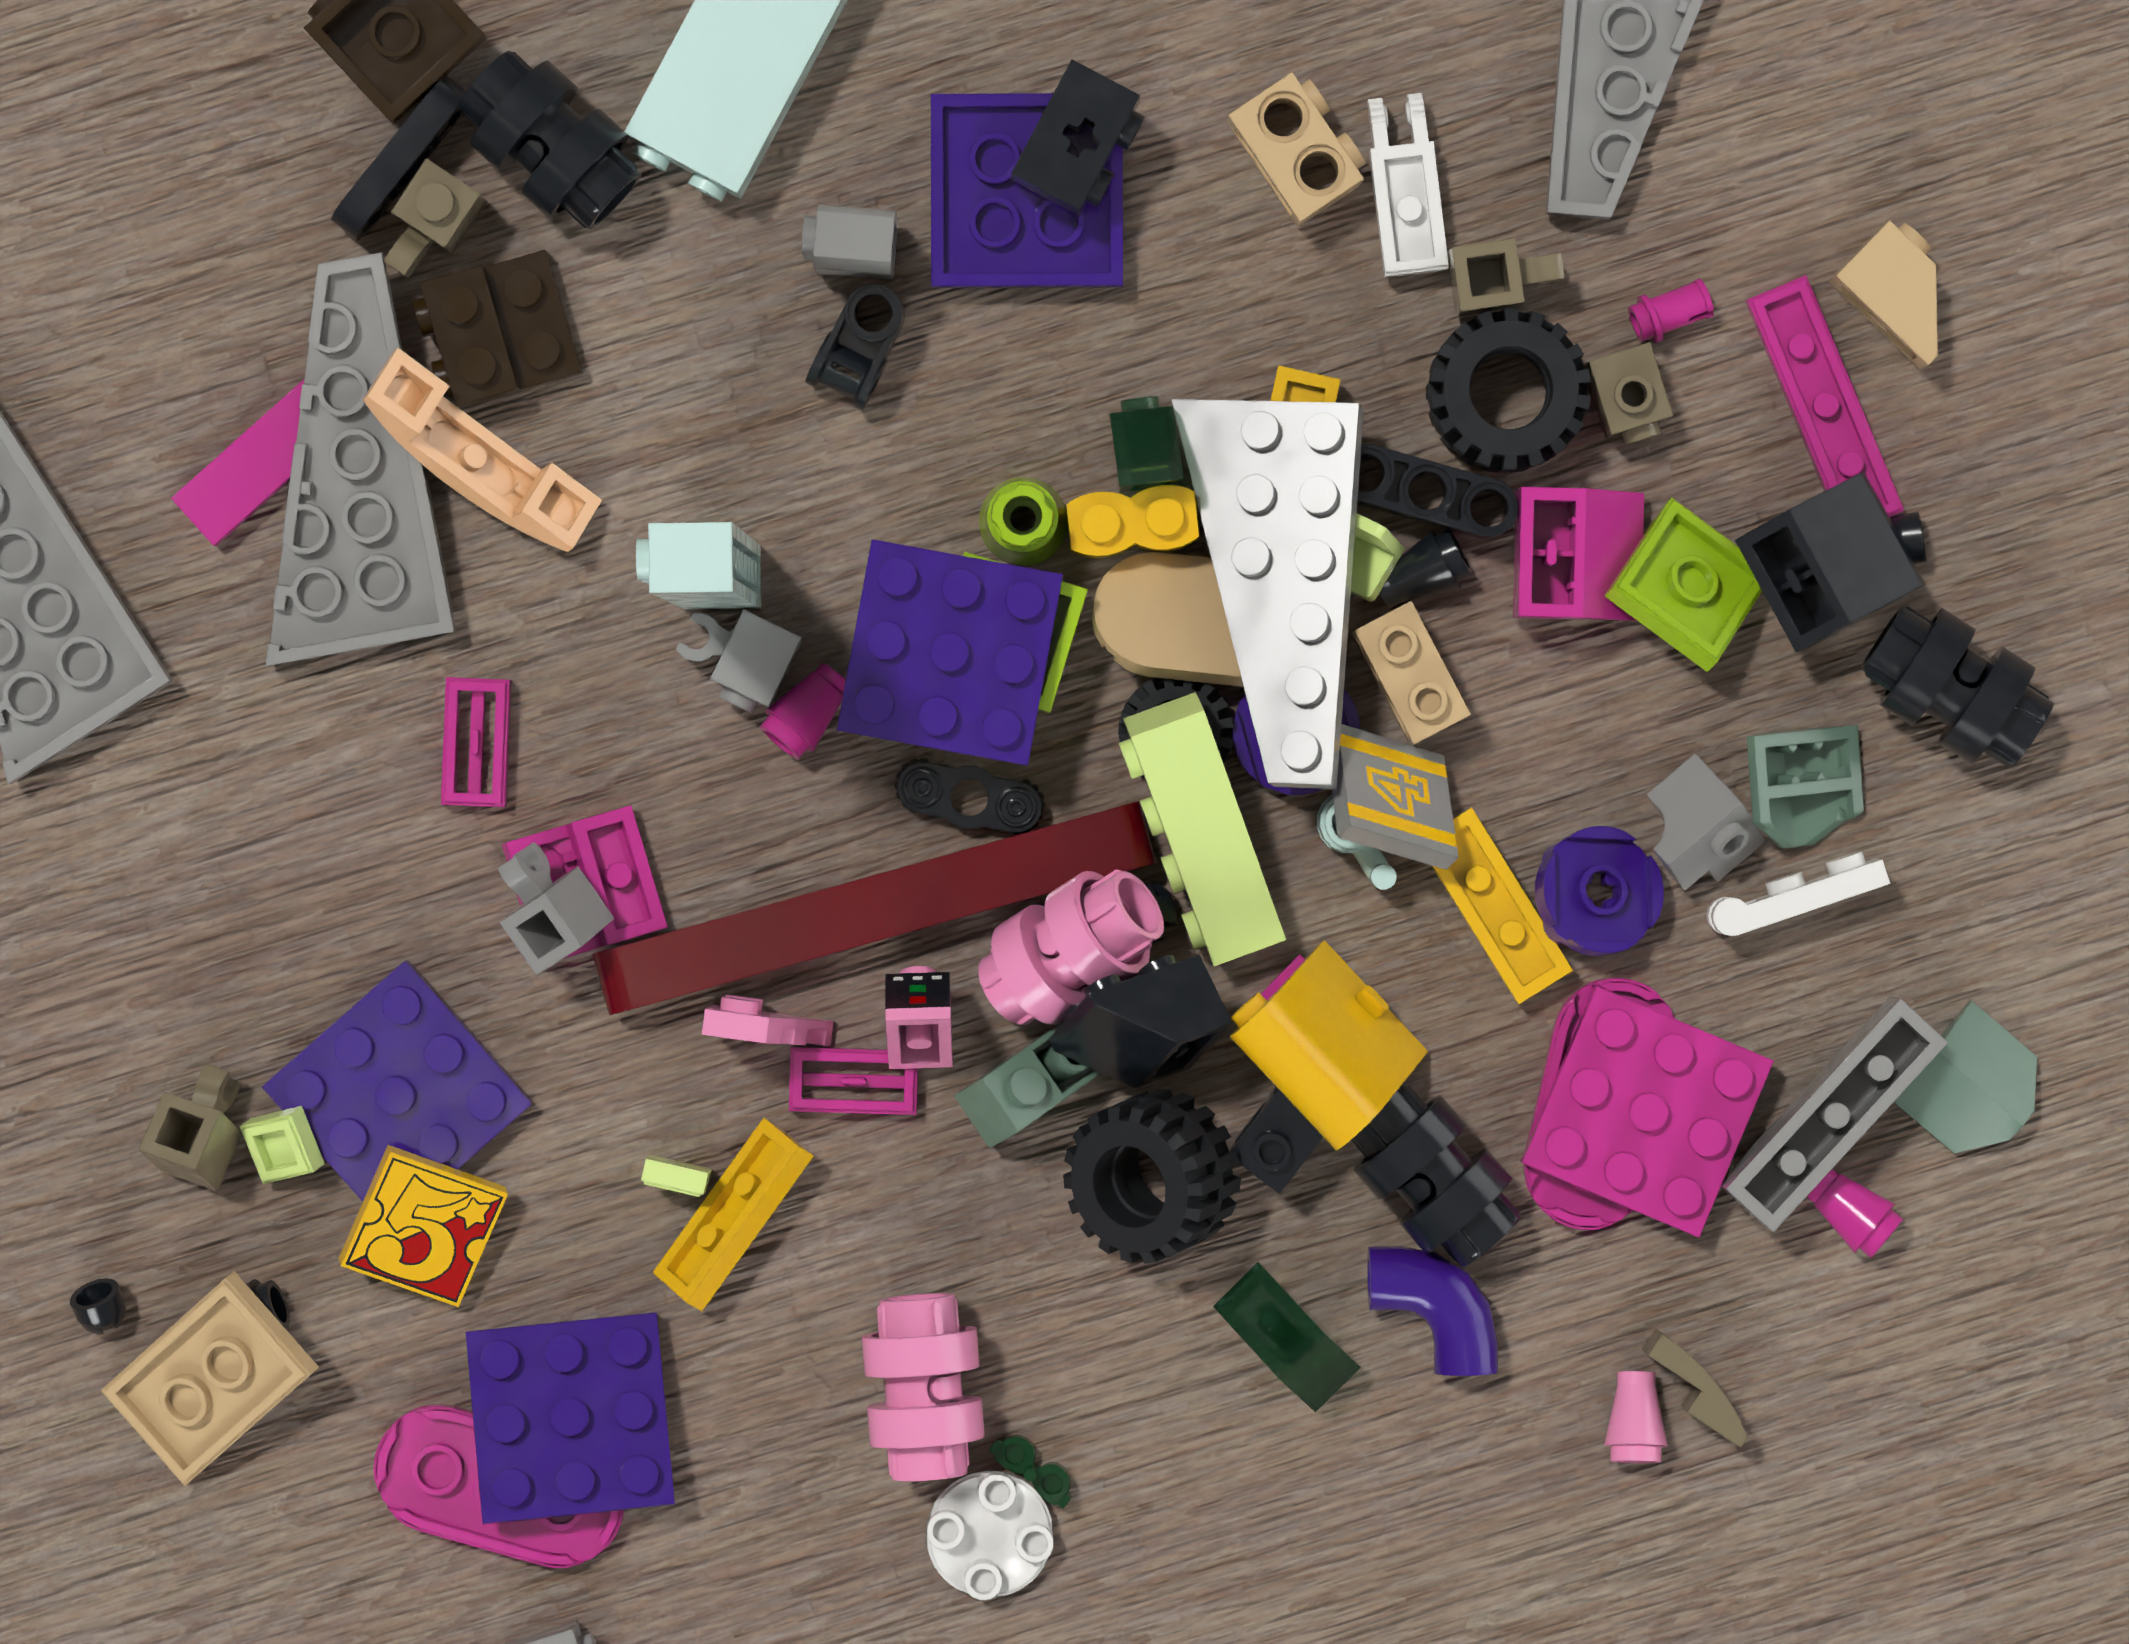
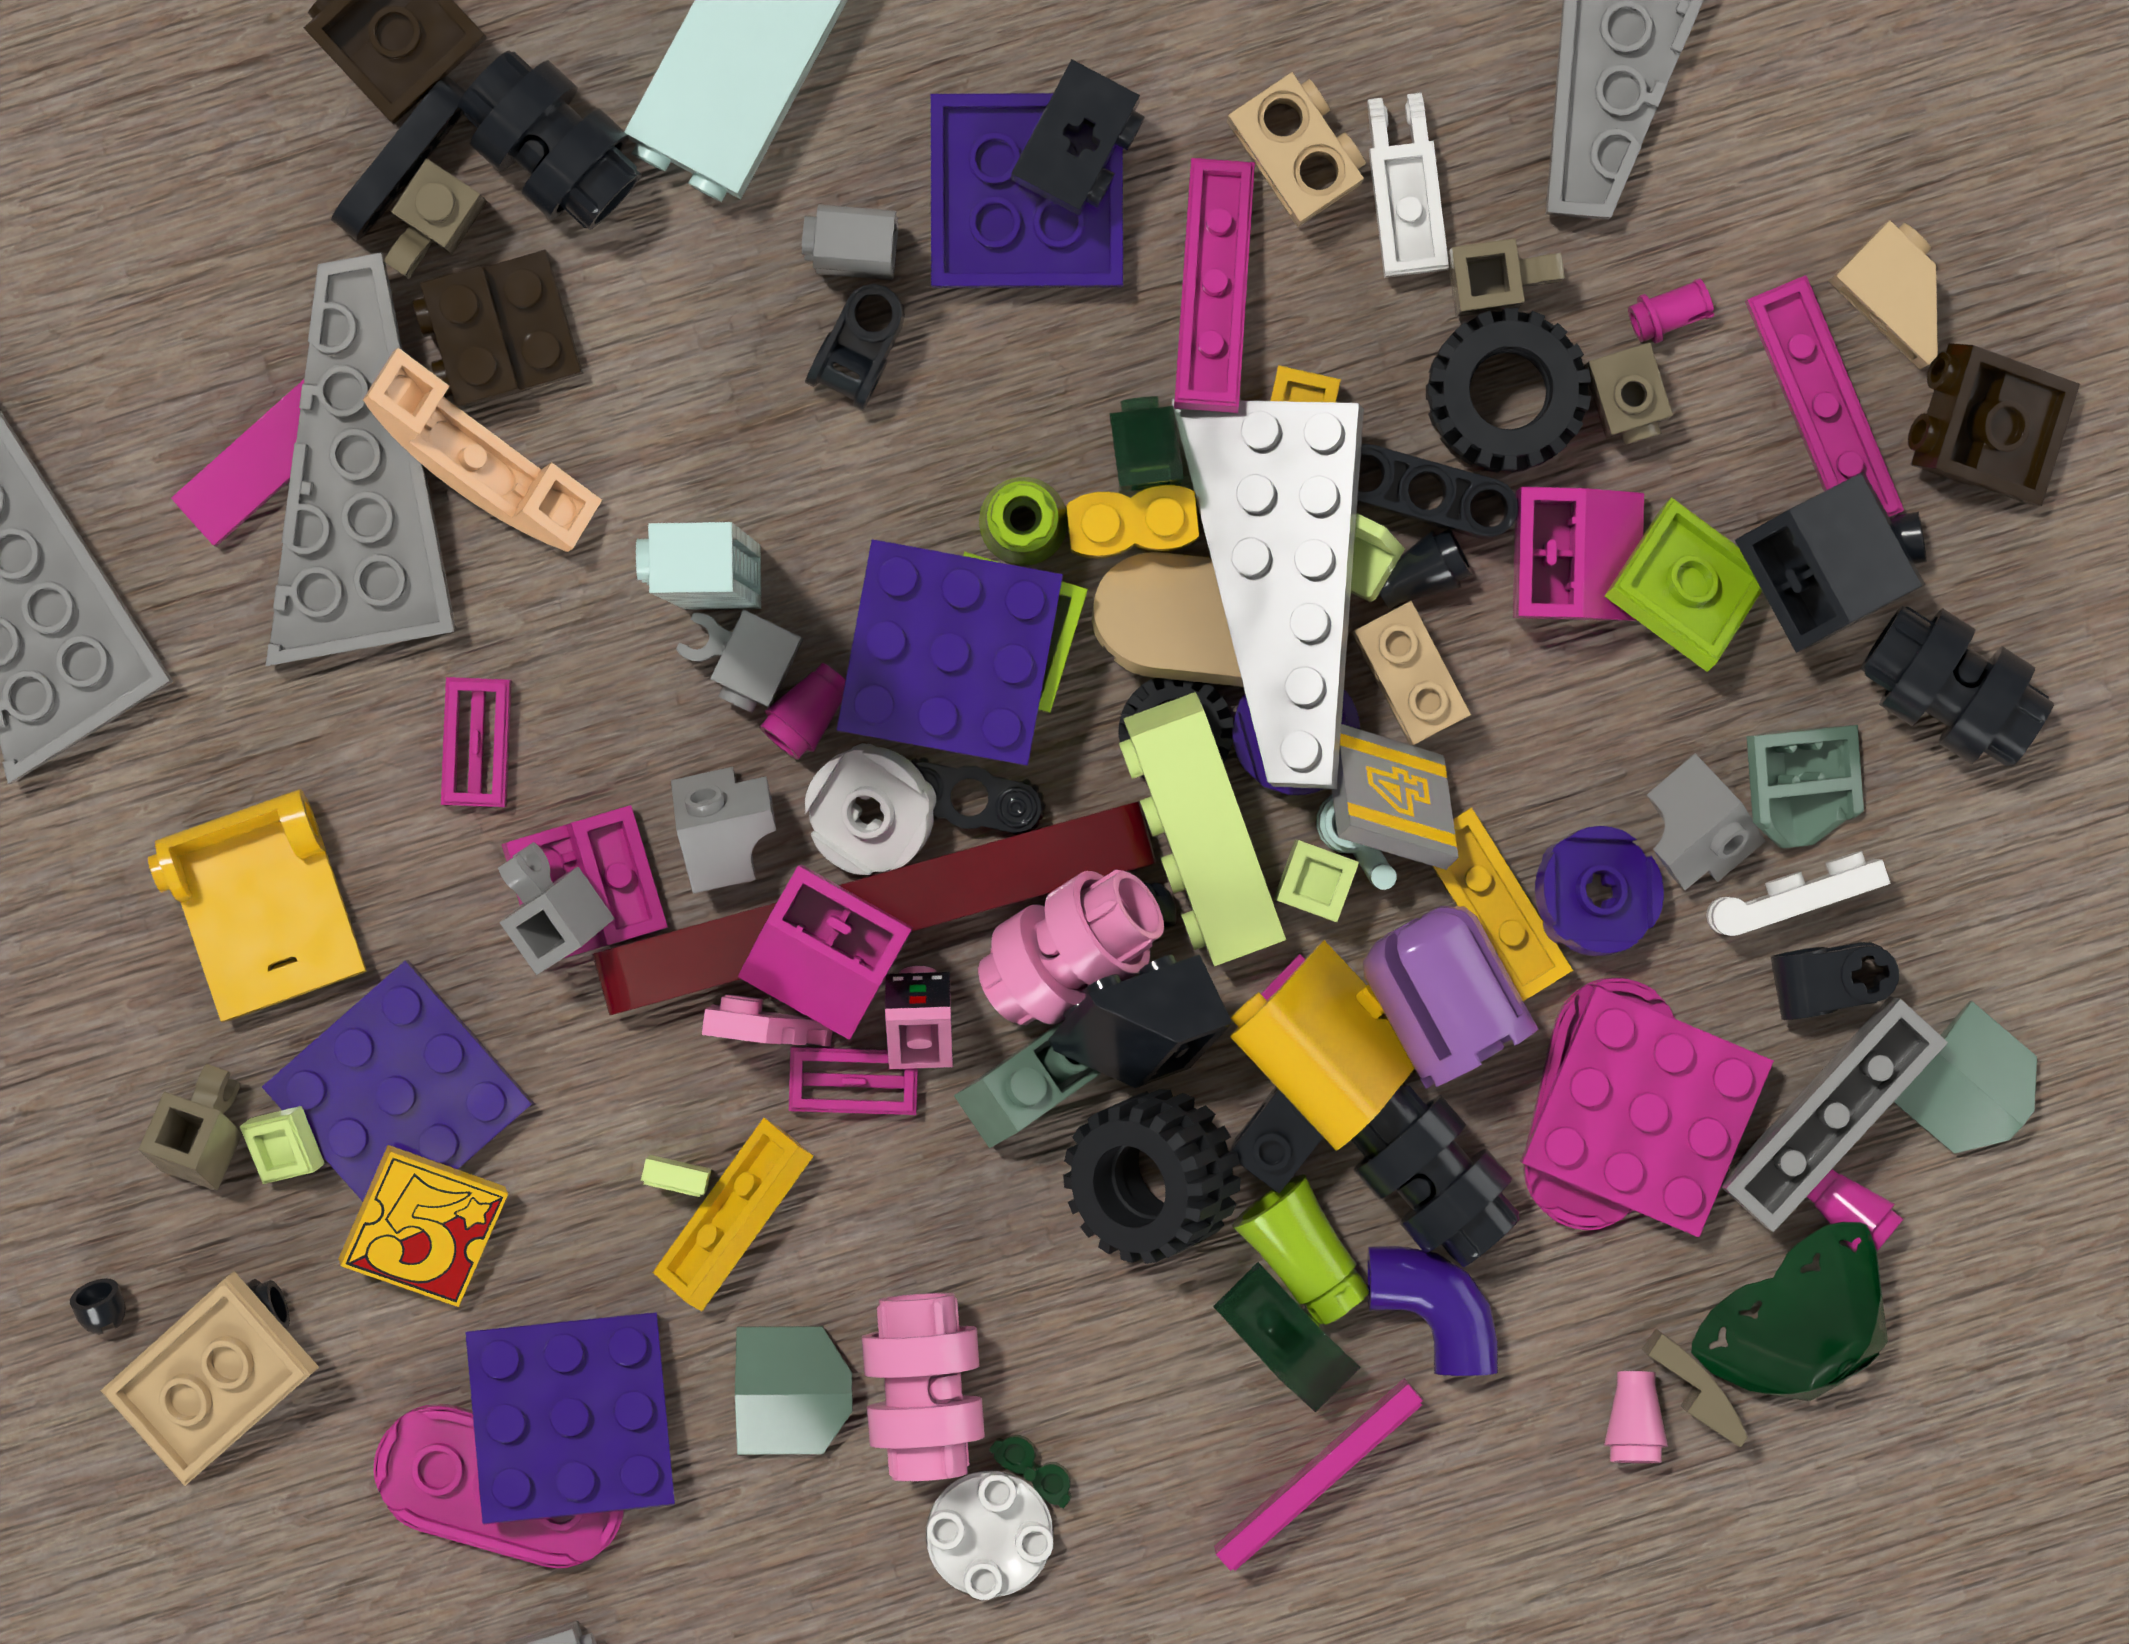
(257, 896): none -> yellow door
(720, 825): none -> light grey brick
(789, 1390): none -> sand green slope
(824, 951): none -> dark pink slope
(903, 798): none -> white plate
(1214, 285): none -> dark pink tile
(1303, 1250): none -> lime plant
(1316, 880): none -> yellowish green panel
(1318, 1475): none -> dark pink tile
(1446, 993): none -> medium lavender cylinder
(1807, 1321): none -> dark green piece
(1821, 981): none -> black piece
(1992, 422): none -> dark brown plate

